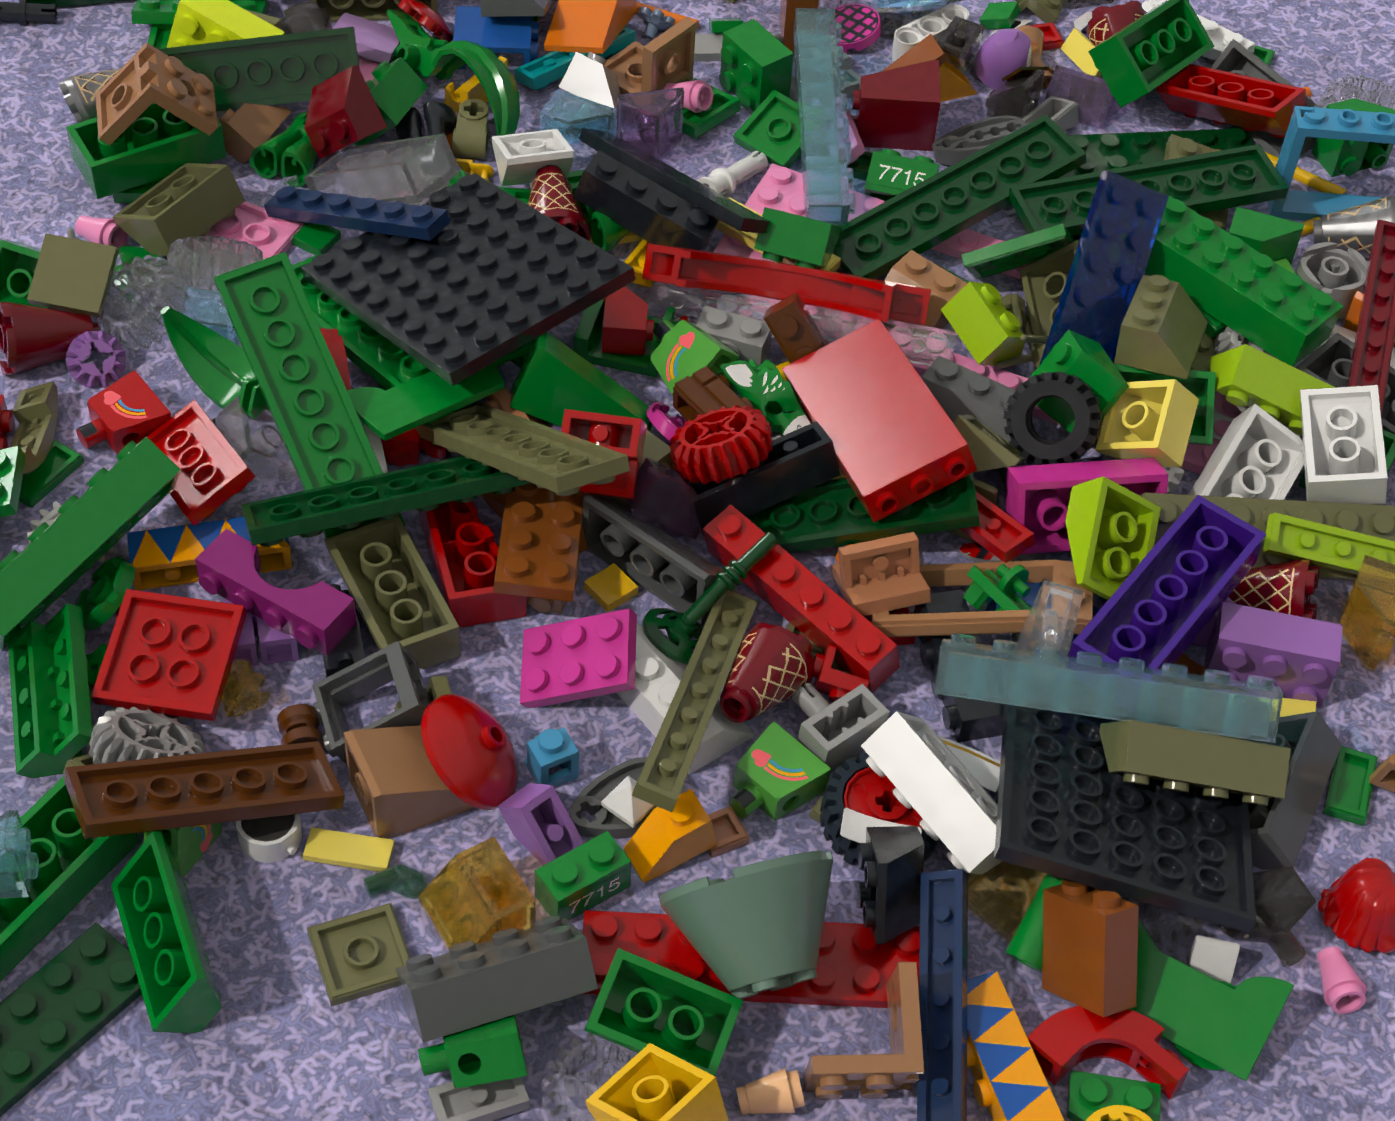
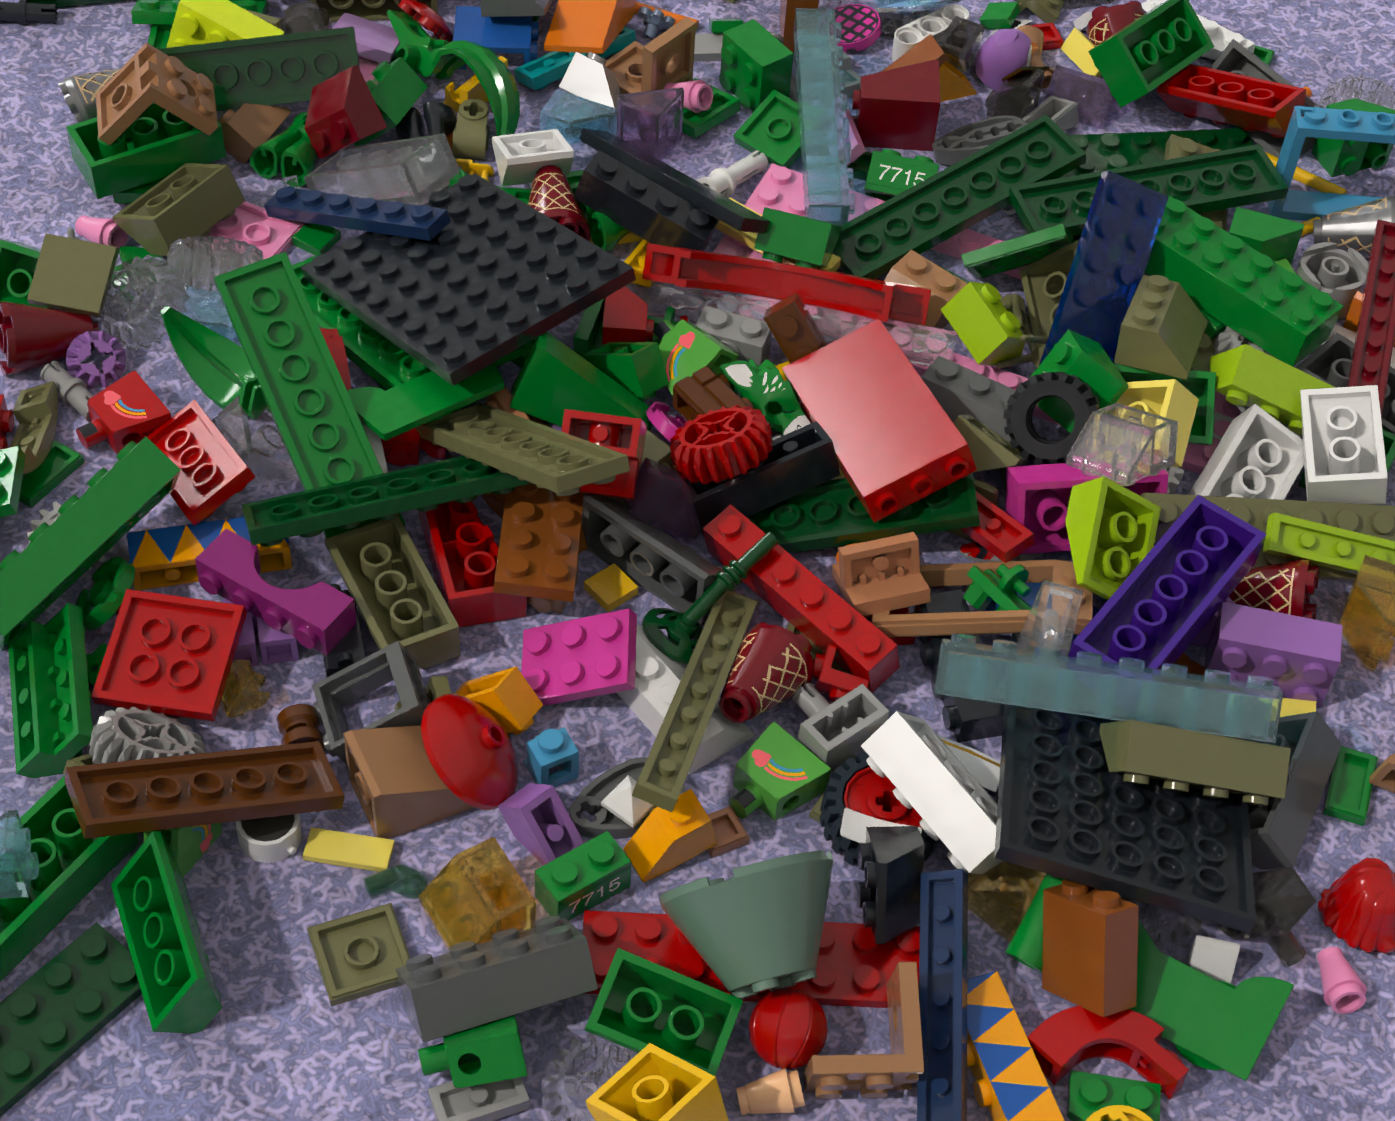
(70, 389): none -> light grey pin
(505, 697): none -> light orange slope
(632, 365): none -> green brick
(788, 1028): none -> red piece
(1124, 444): none -> clear slope

